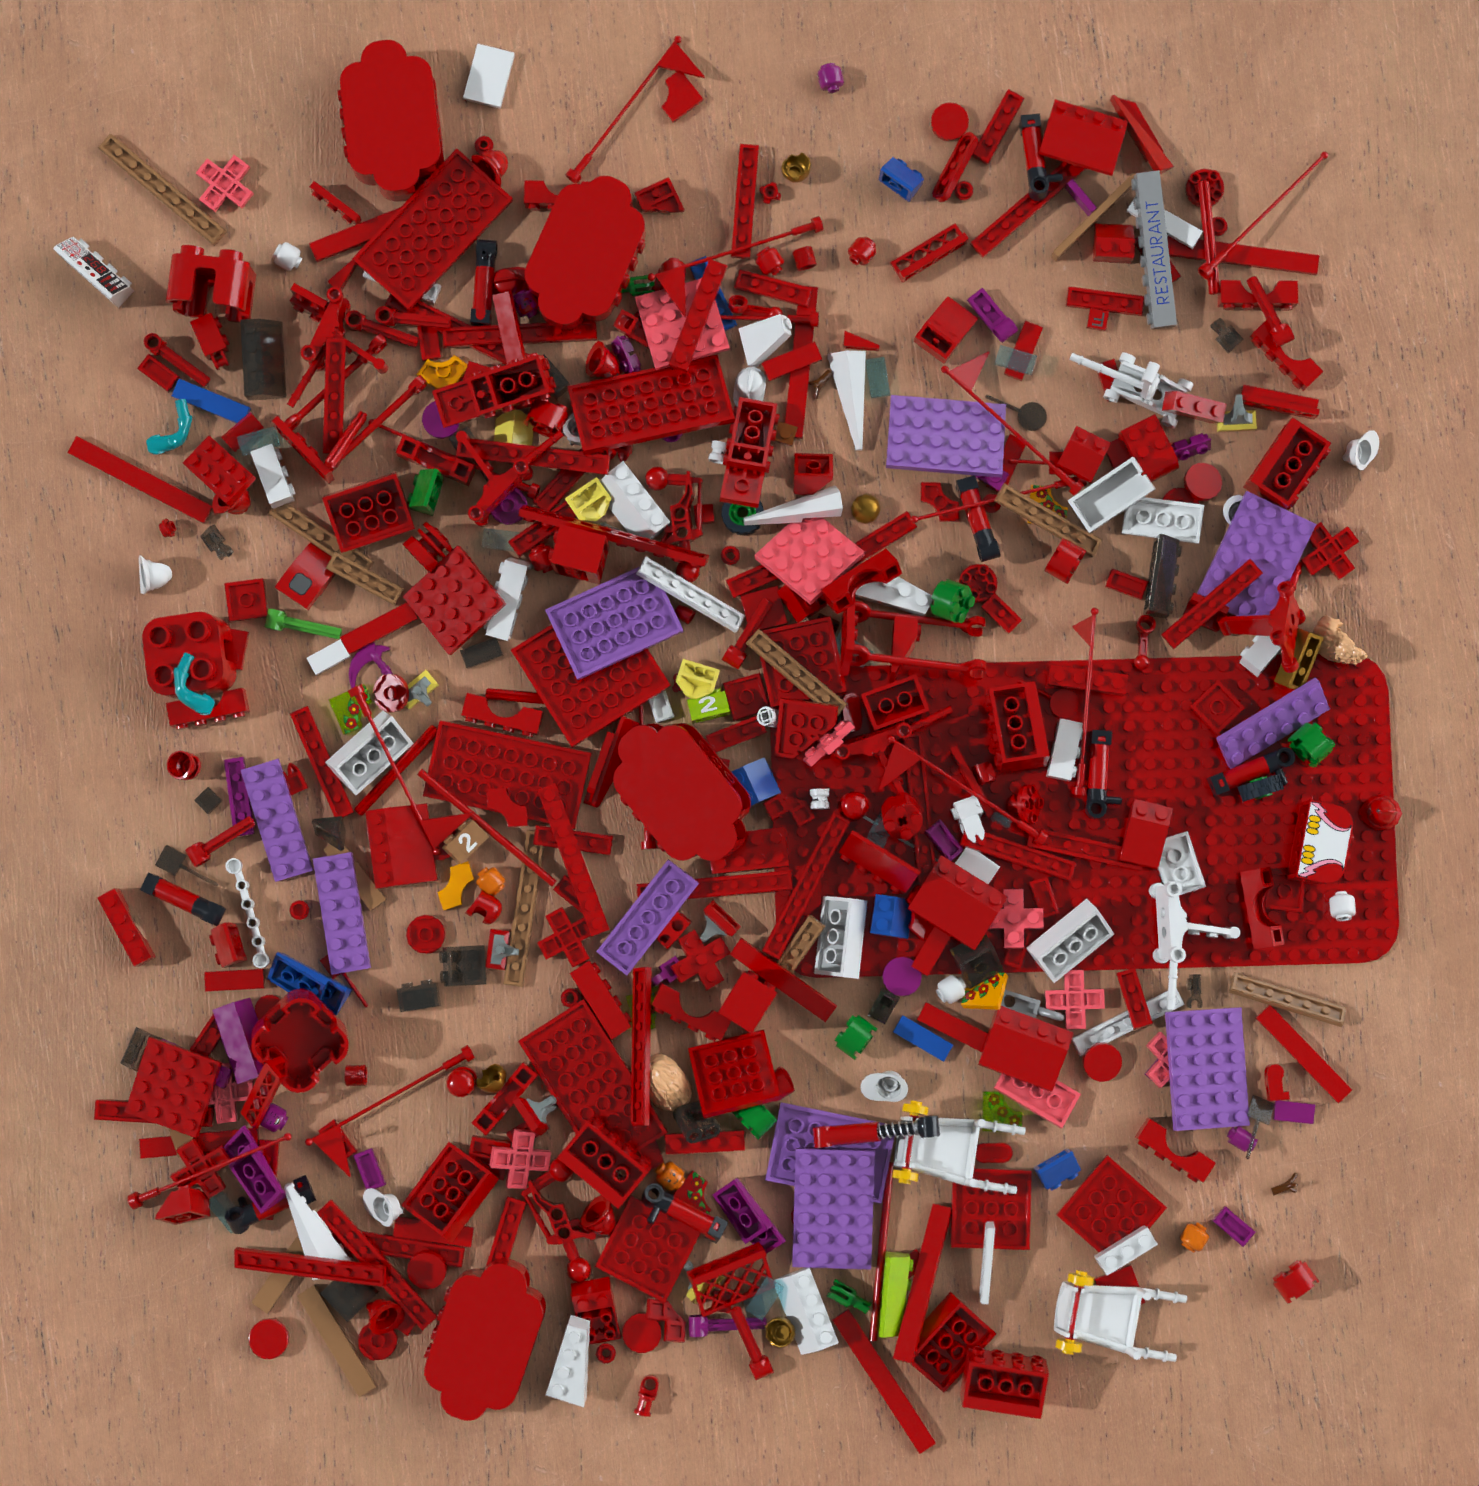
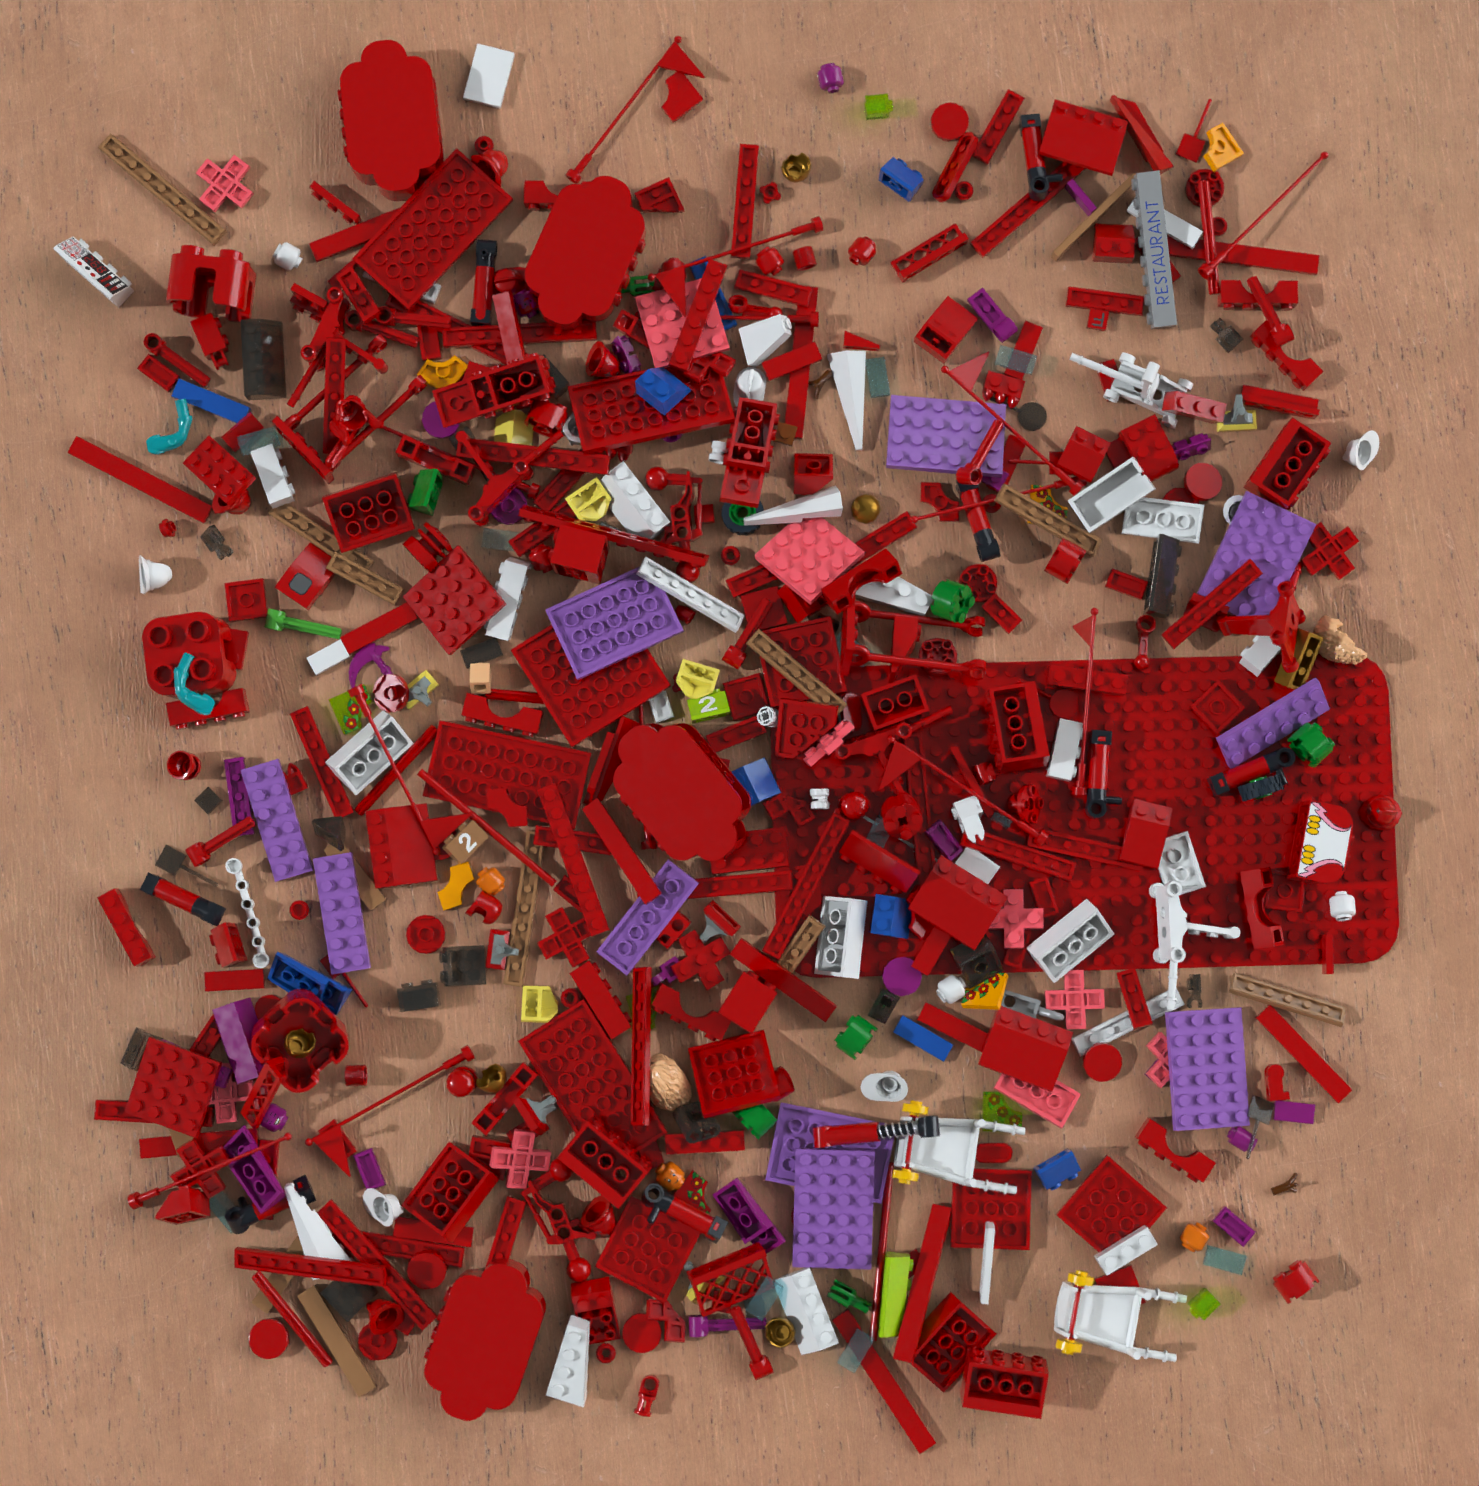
(292, 1319): none -> red axle
(299, 1043): none -> pearl gold hair
(350, 416): none -> red hair
(358, 295): none -> red plate
(480, 678): none -> light nougat brick
(538, 1004): none -> light yellow slope
(622, 851): none -> red tile
(661, 389): none -> blue slope
(716, 362): none -> red tile
(855, 1350): none -> clear light blue tile
(877, 106): none -> clear neon green brick
(938, 650): none -> red tile
(971, 472): none -> red axle
(1003, 388): none -> red plate
(1191, 146): none -> red piece
(1203, 1304): none -> clear neon green brick
(1222, 148): none -> light orange tile
(1224, 1259): none -> clear light blue tile
(1327, 954): none -> red tile

